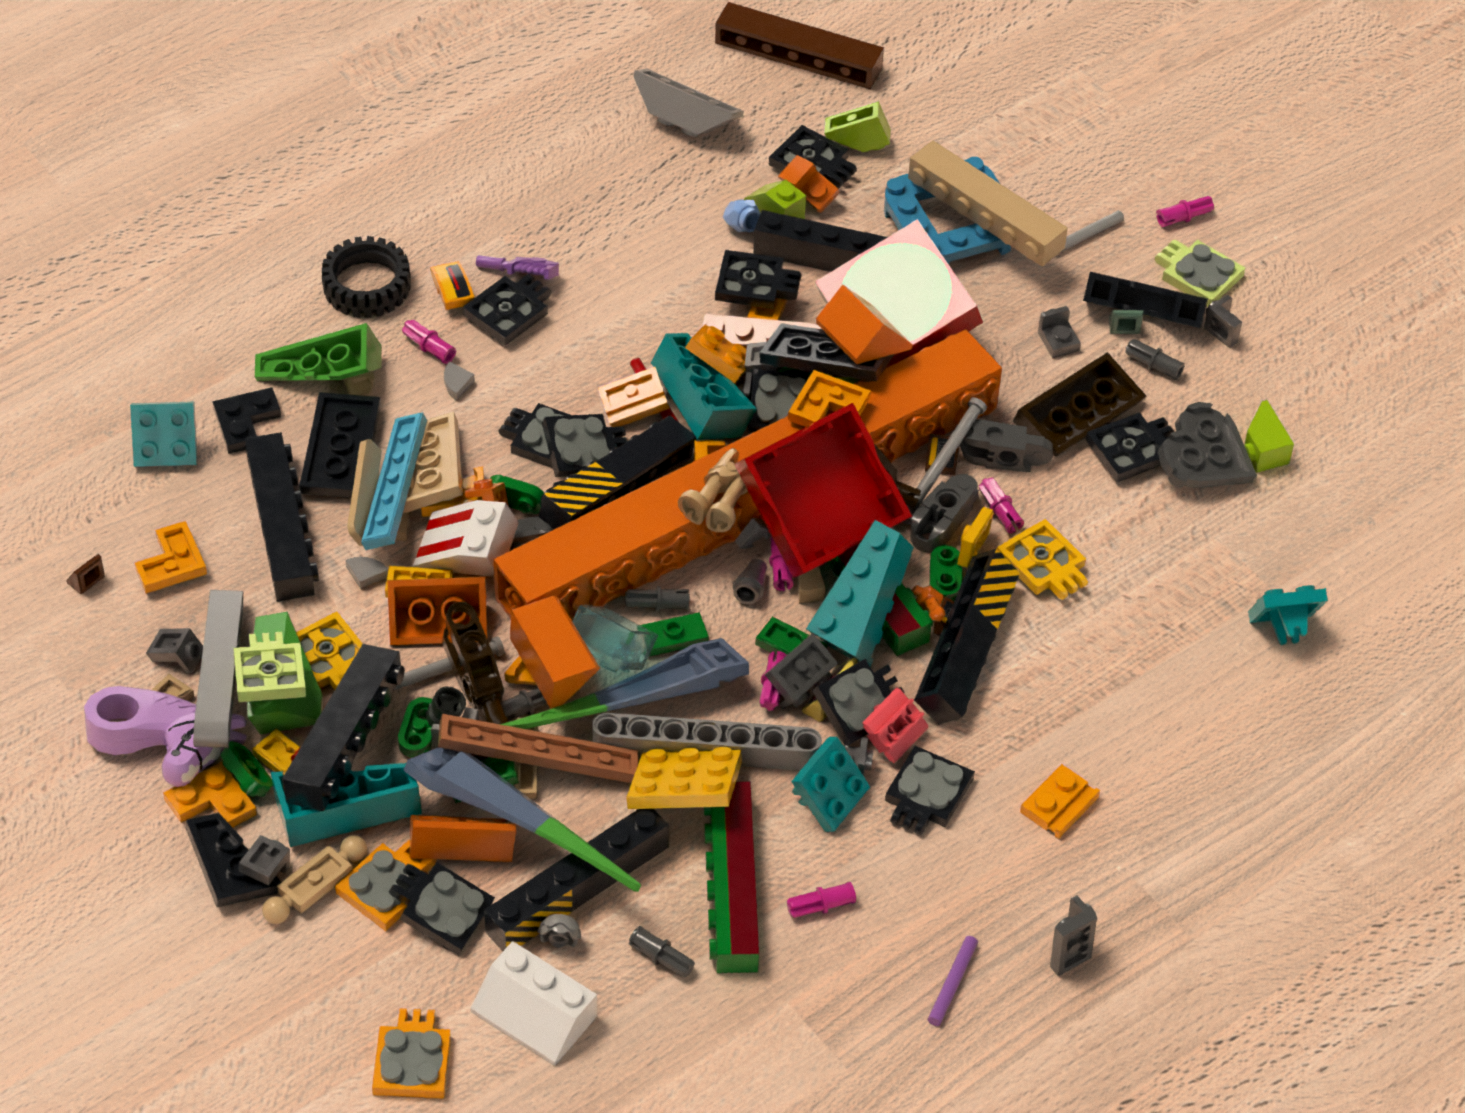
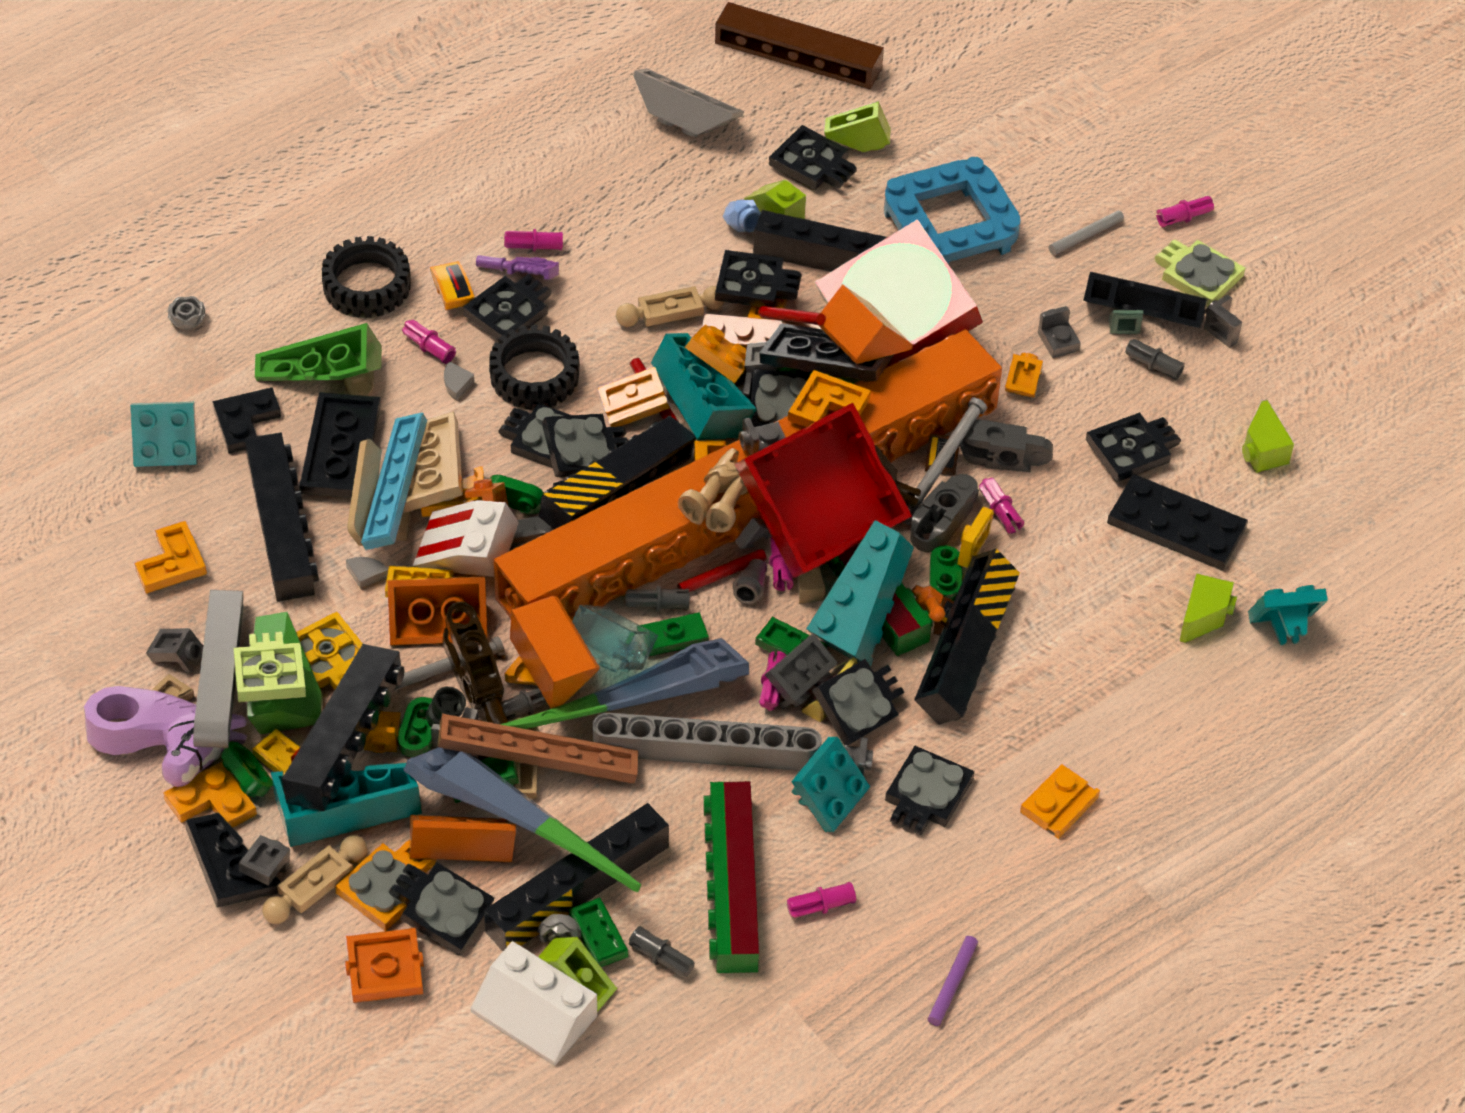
(87, 575): reddish brown slope -> none
(186, 312): none -> light grey plate
(384, 965): none -> orange plate
(385, 735): none -> light orange bracket
(412, 1058): piece -> none
(533, 240): none -> dark pink axle
(534, 341): none -> black tyre
(576, 962): none -> lime slope
(599, 932): none -> green plate
(668, 306): none -> tan plate
(684, 778): yellow plate -> none
(721, 571): none -> red bar
(759, 437): none -> flat silver bracket
(792, 315): none -> red bar
(807, 179): orange slope -> none
(895, 725): coral piece -> none
(987, 203): tan brick -> none
(1024, 374): none -> light orange bracket
(1046, 560): yellow piece -> none
(1073, 937): dark grey bracket -> none
(1080, 404): dark brown slope -> none
(1177, 521): none -> black plate
(1205, 450): dark grey plate -> none
(1207, 607): none -> lime slope

